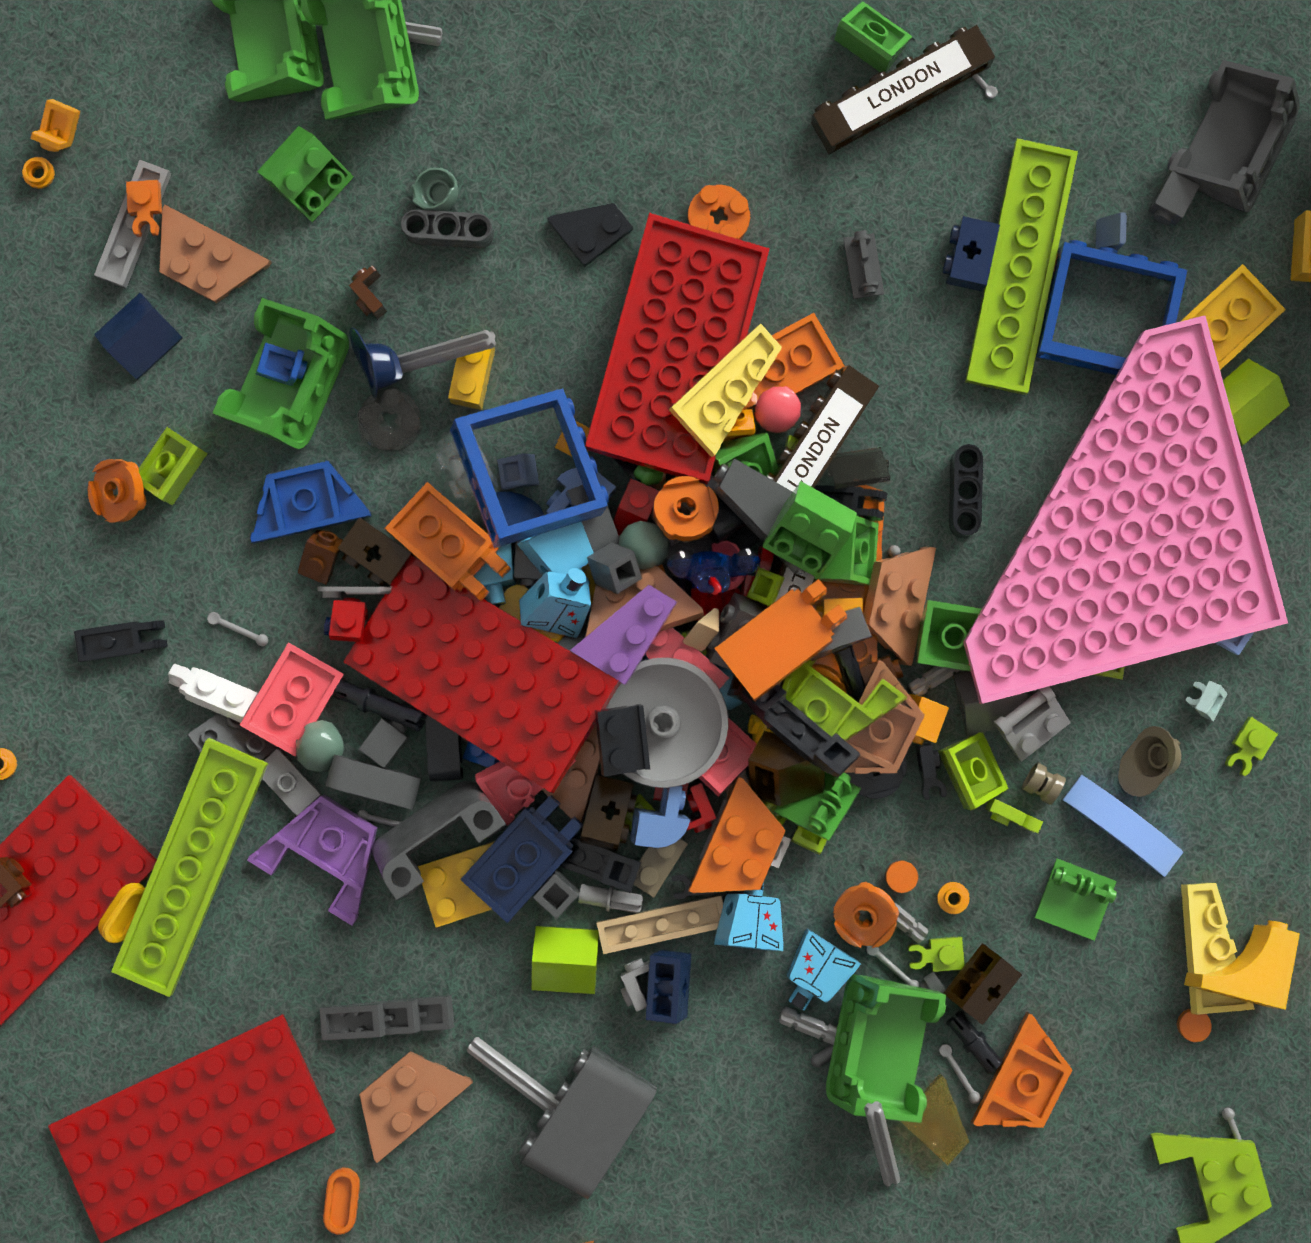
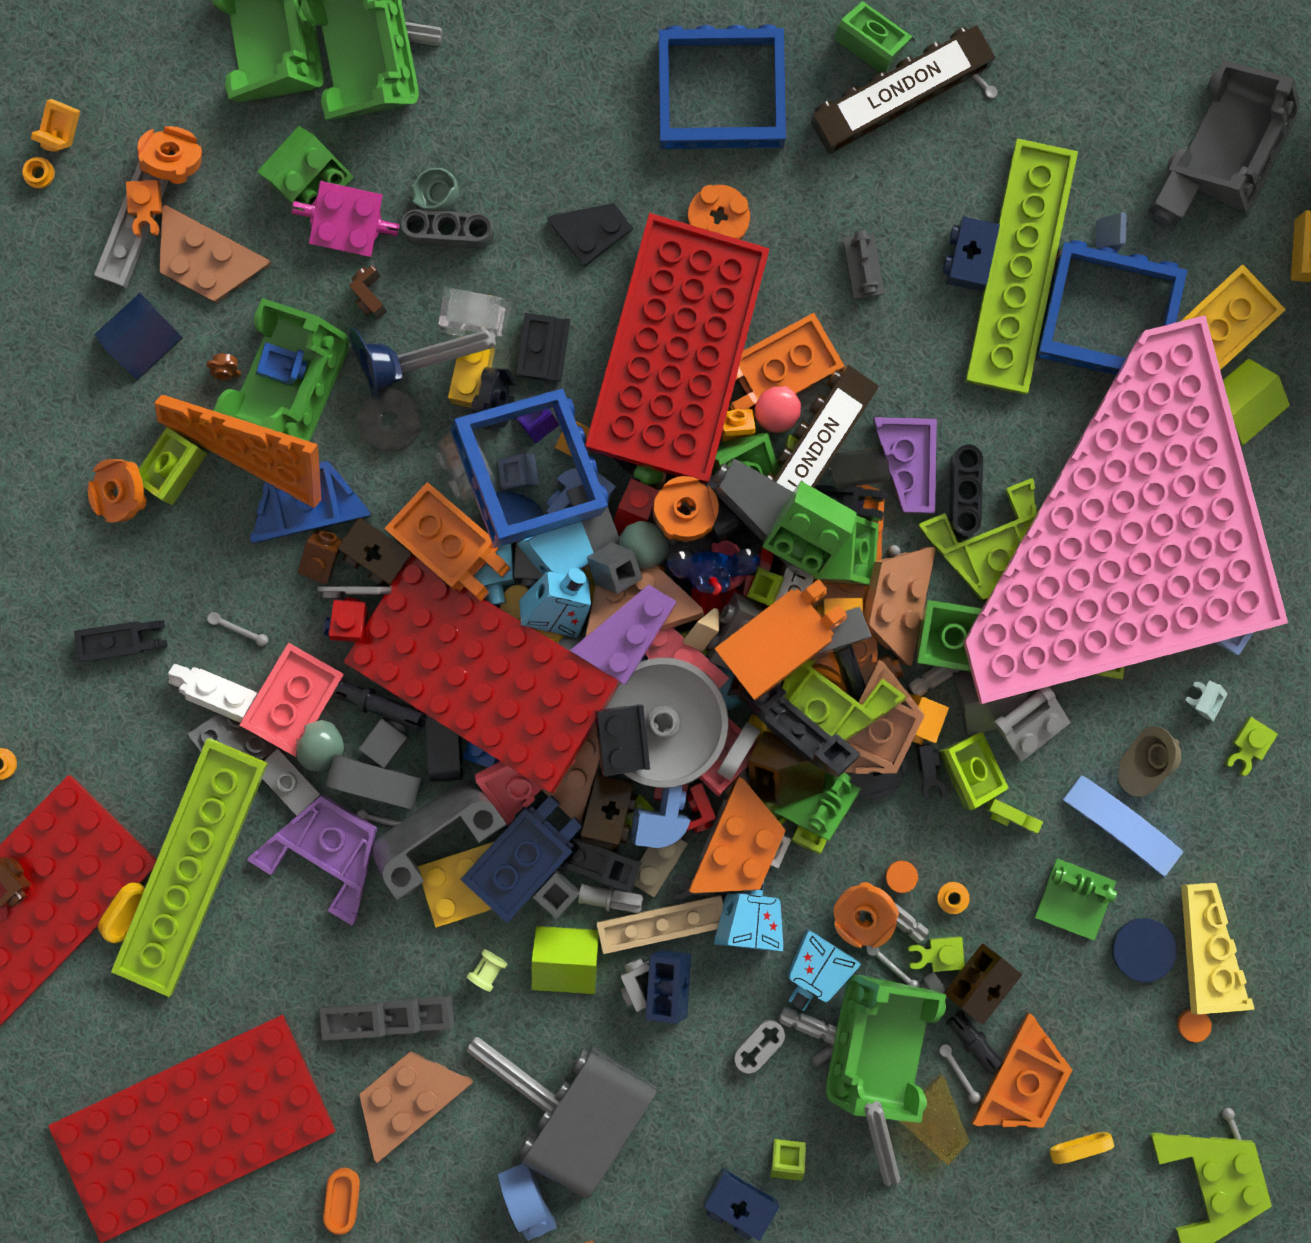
(153, 149): none -> orange plate
(223, 366): none -> dark orange plate
(266, 453): none -> orange wing
(345, 218): none -> dark pink plate
(474, 312): none -> clear slope
(487, 970): none -> yellowish green bush
(494, 392): none -> black plate
(525, 1202): none -> medium blue brick
(538, 424): none -> dark purple slope
(543, 347): none -> black plate
(718, 398): light yellow wing -> none
(722, 136): none -> blue window
(732, 1189): none -> dark blue brick
(738, 751): none -> light grey beam
(764, 1051): none -> light grey beam
(788, 1159): none -> lime slope
(911, 454): none -> medium lavender wing
(985, 556): none -> lime wing
(1044, 783): dark tan wheel -> none
(1081, 1148): none -> yellow tile
(1144, 949): none -> dark blue tile
(1260, 972): yellow arch -> none

